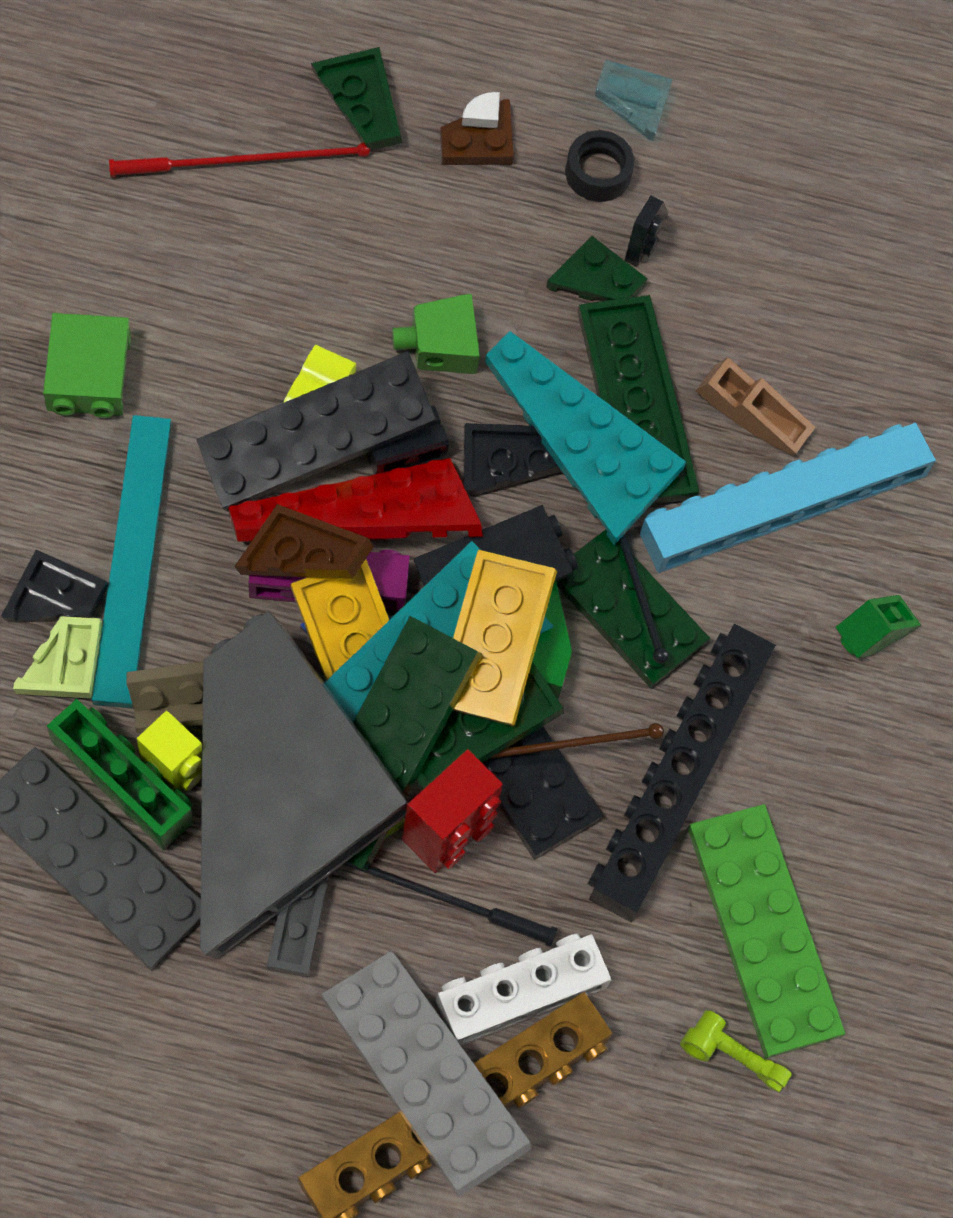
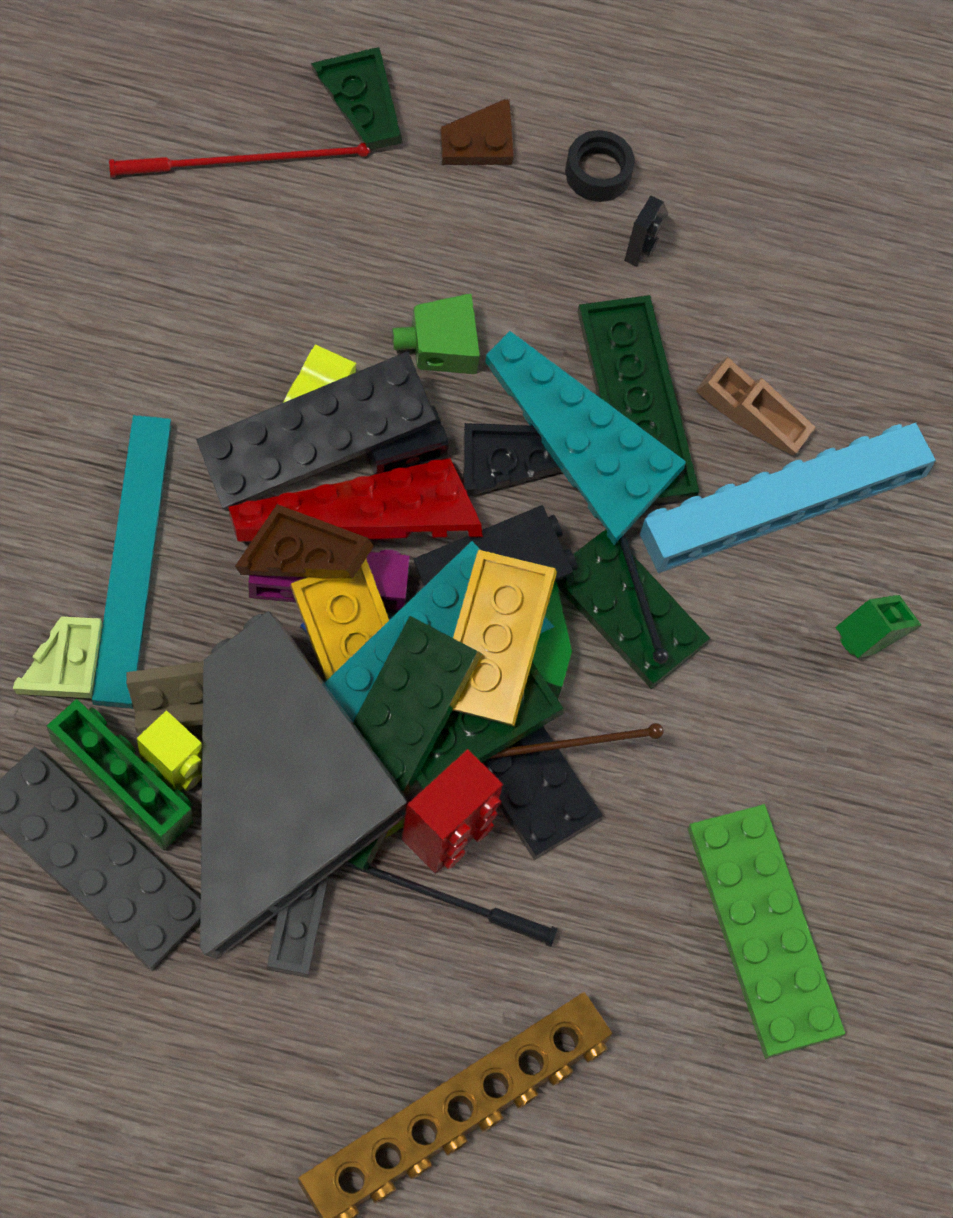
(53, 590): black wing -> none
(86, 364): bright green panel -> none
(426, 1073): light grey plate -> none
(482, 111): white tile -> none
(522, 989): white brick -> none
(597, 274): dark green wing -> none
(626, 894): black brick -> none
(634, 95): clear light blue wing -> none
(708, 1035): lime brick -> none

